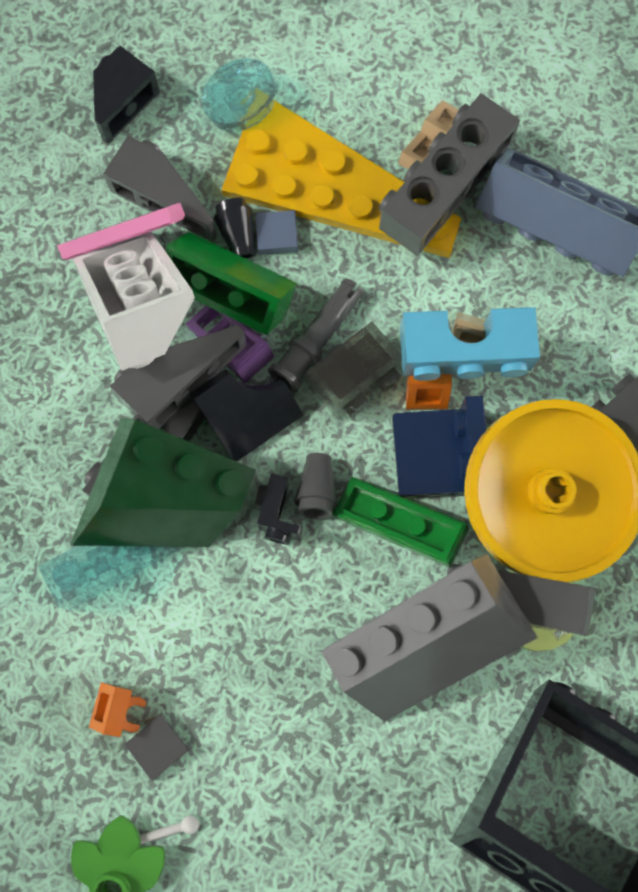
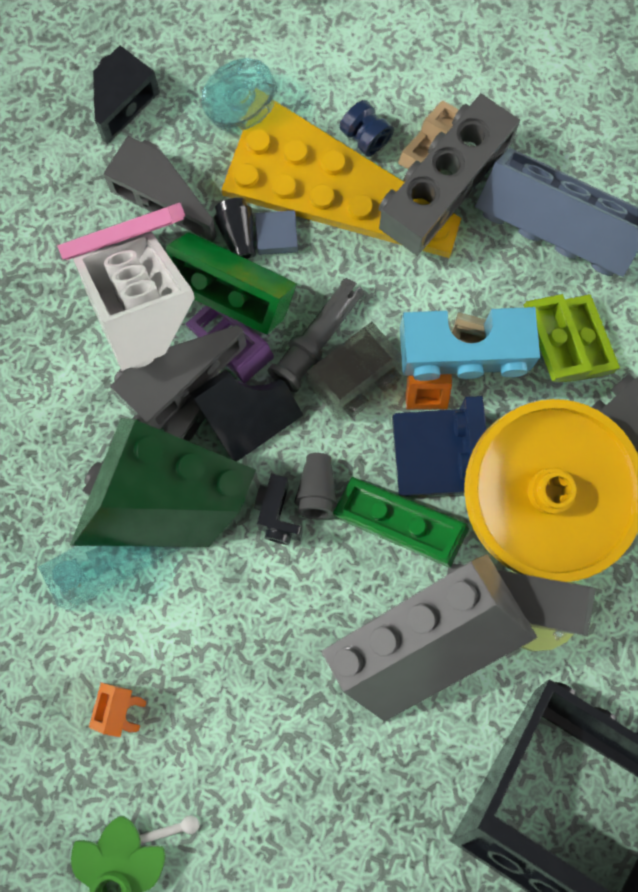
(157, 747): dark grey tile -> none
(366, 128): none -> dark blue wheel
(573, 338): none -> lime slope

